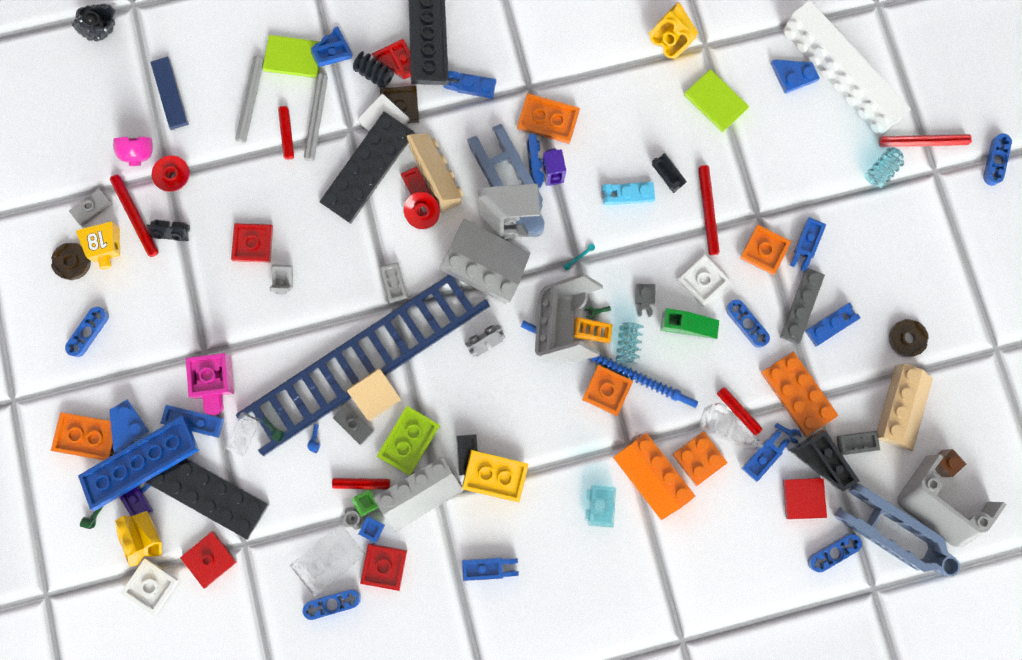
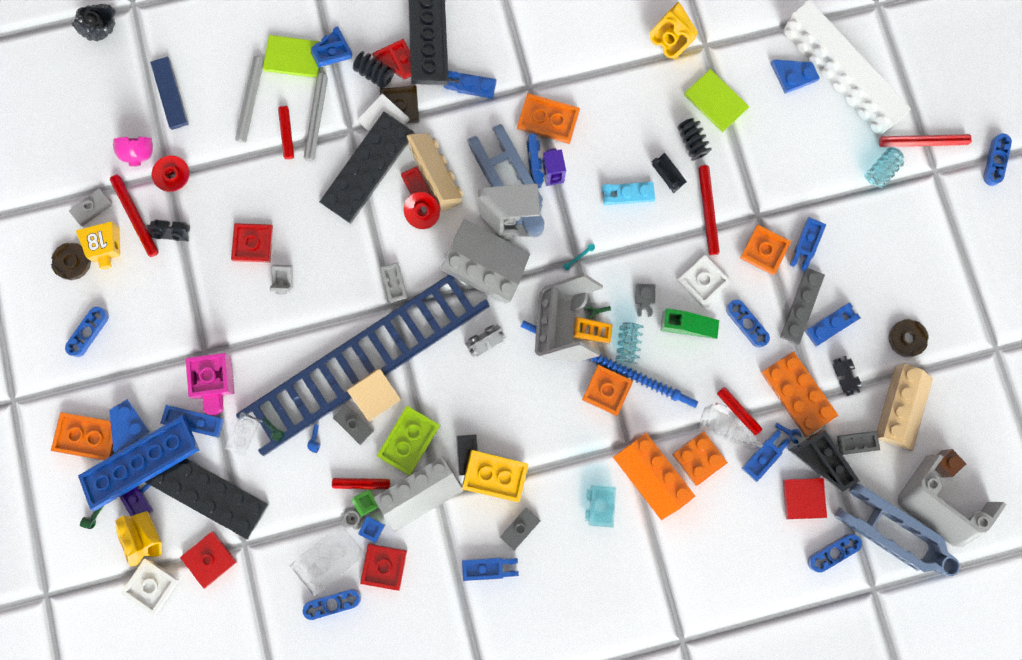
(520, 528): none -> dark grey plate
(693, 139): none -> black piece
(850, 382): none -> black hinge

